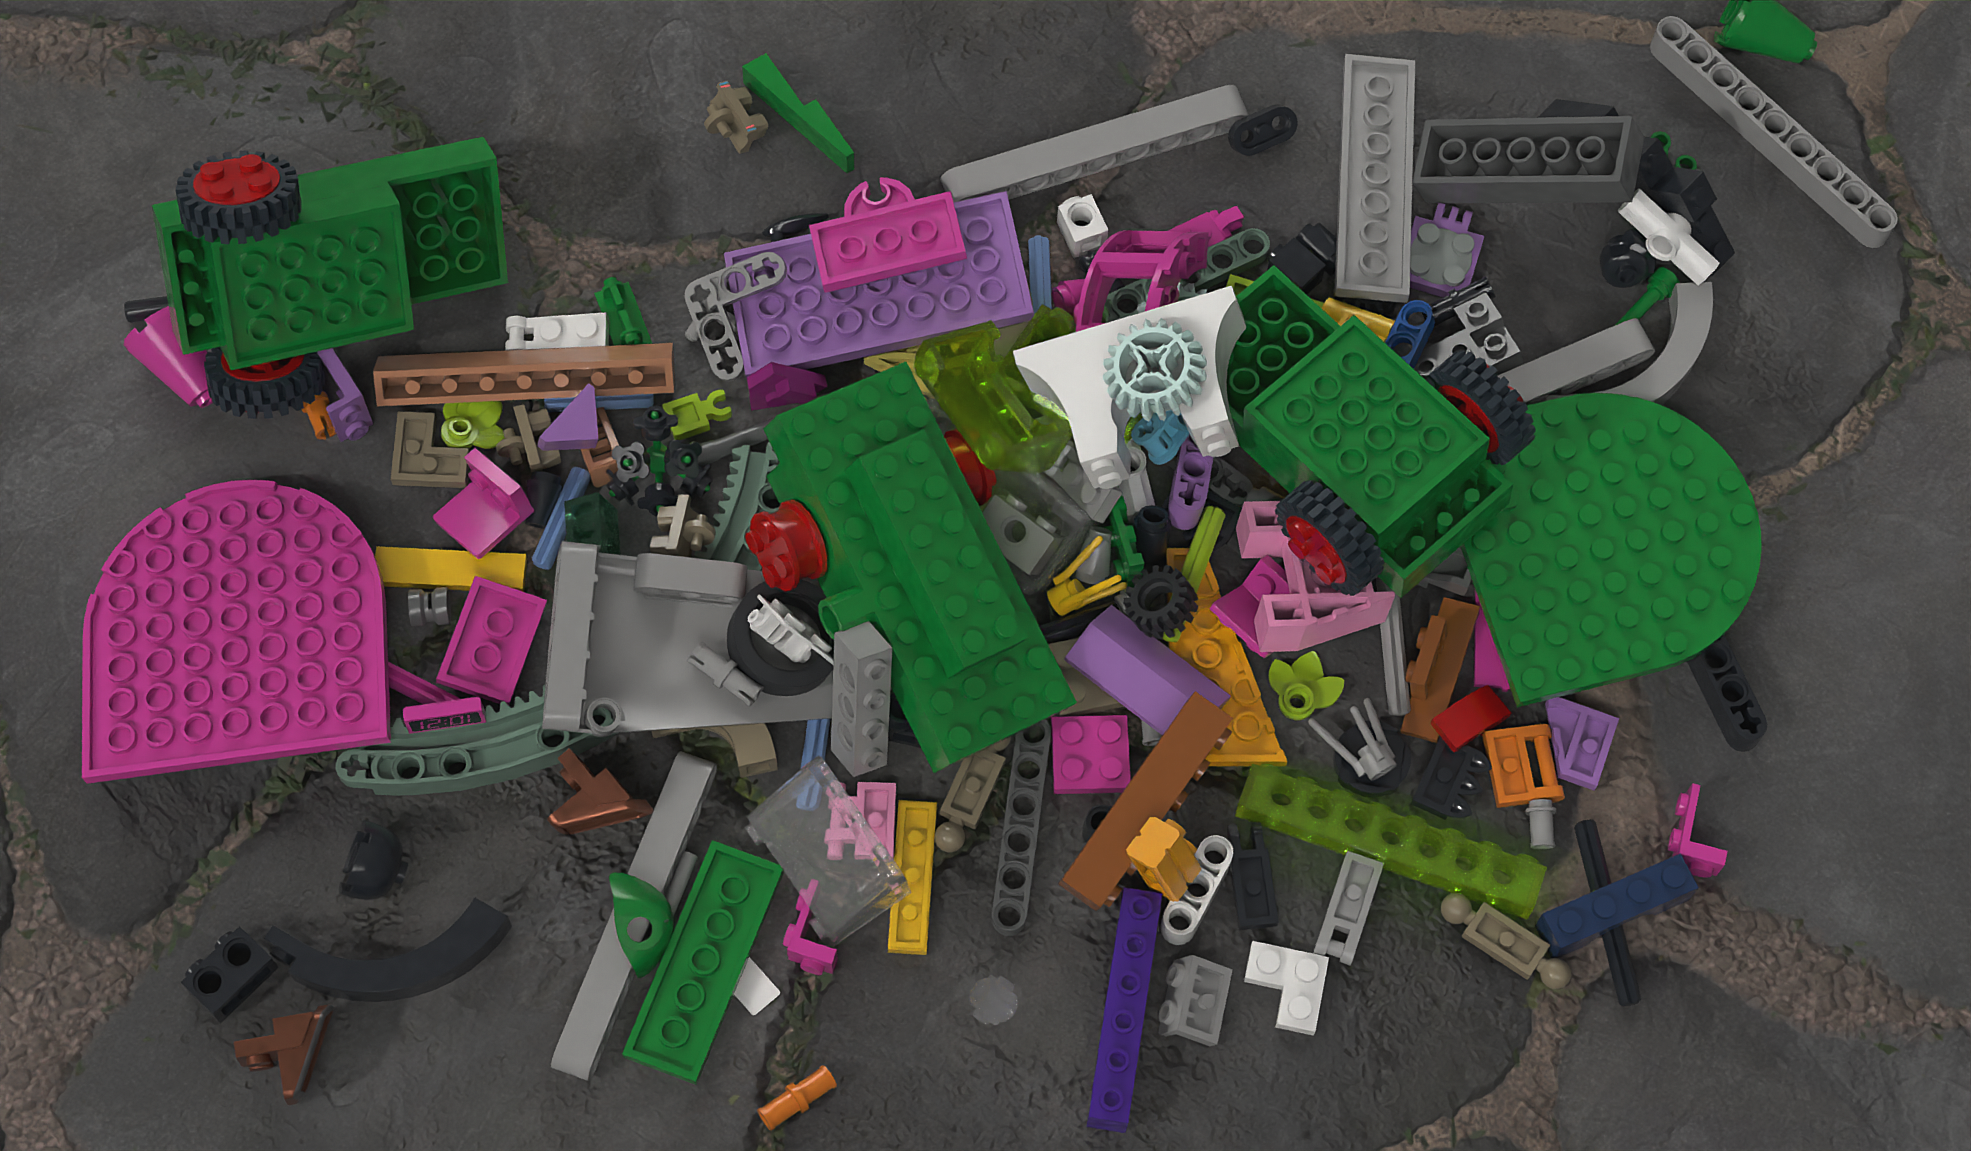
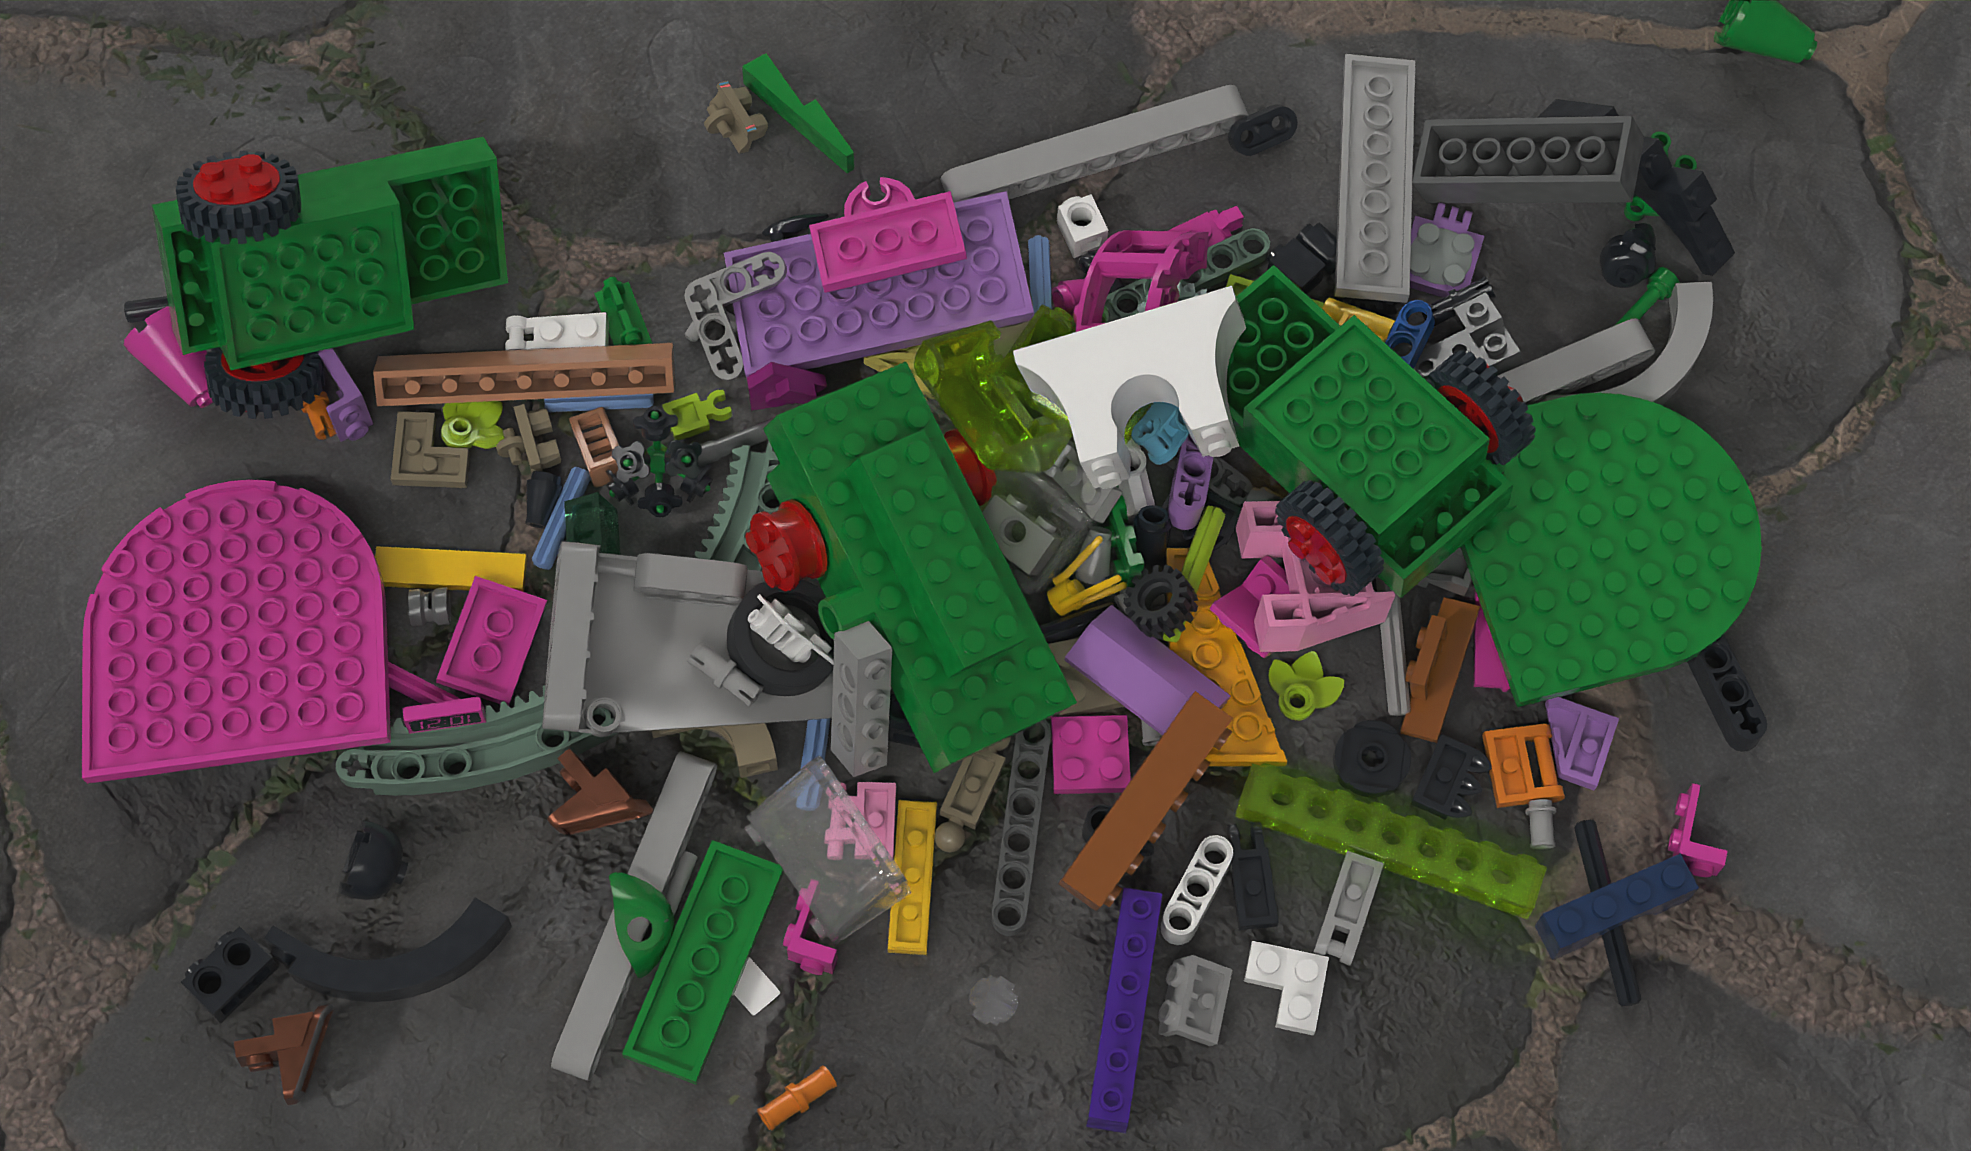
(484, 508): dark pink bracket -> none
(574, 426): medium lavender slope -> none
(685, 527): dark tan hips -> none
(1164, 857): light orange brick -> none
(1172, 346): light aqua gear -> none
(1376, 756): light grey plant -> none
(1470, 717): red slope -> none
(1505, 941): dark tan plate -> none
(1669, 237): white piece -> none
(1777, 147): light grey beam -> none

